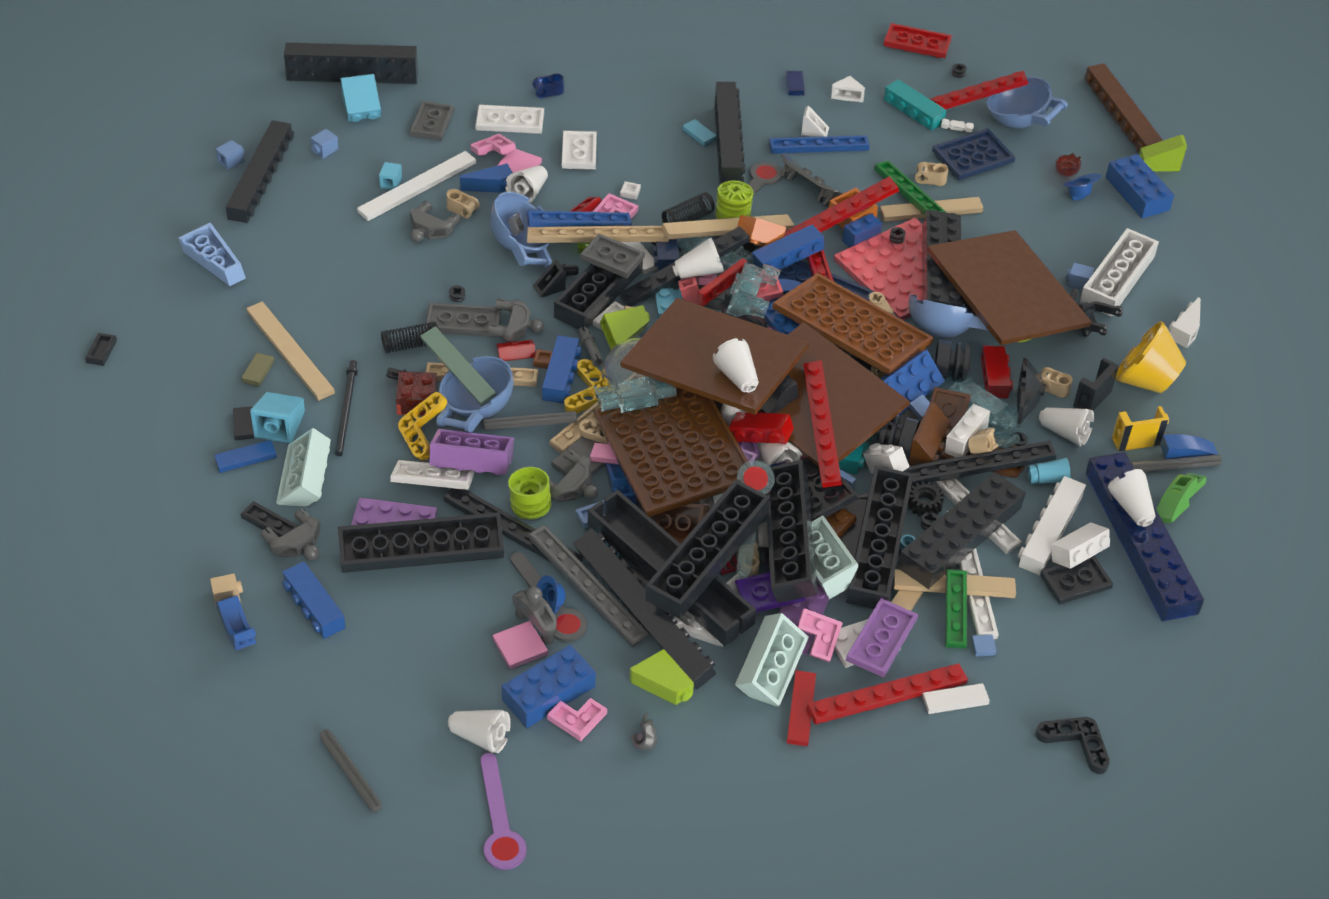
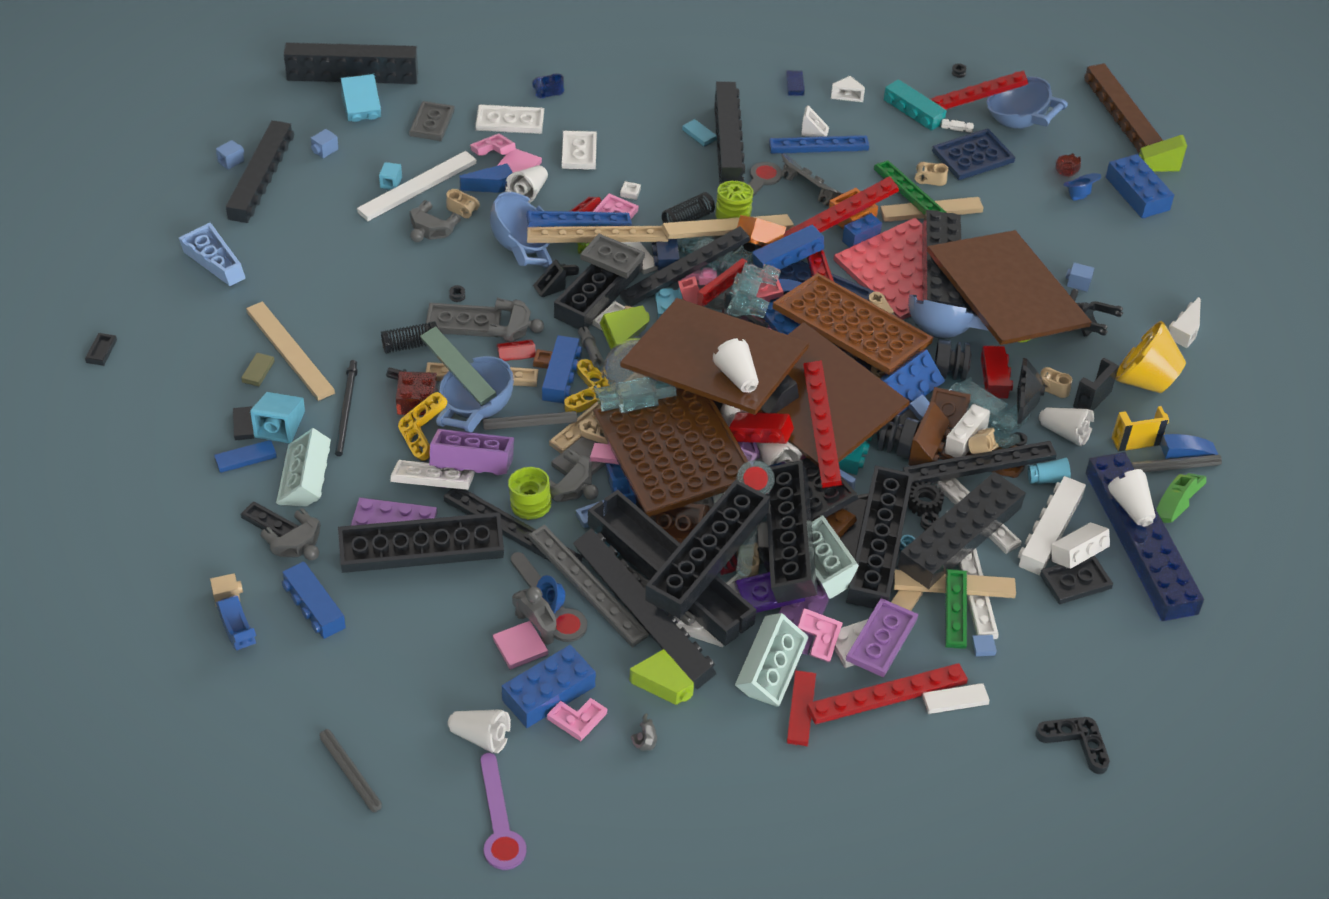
(515, 224): dark grey tile -> none
(699, 261): white cone -> none
(886, 456): white brick -> none
(897, 239): black bush -> none
(917, 40): red plate -> none
(1120, 269): white brick -> none

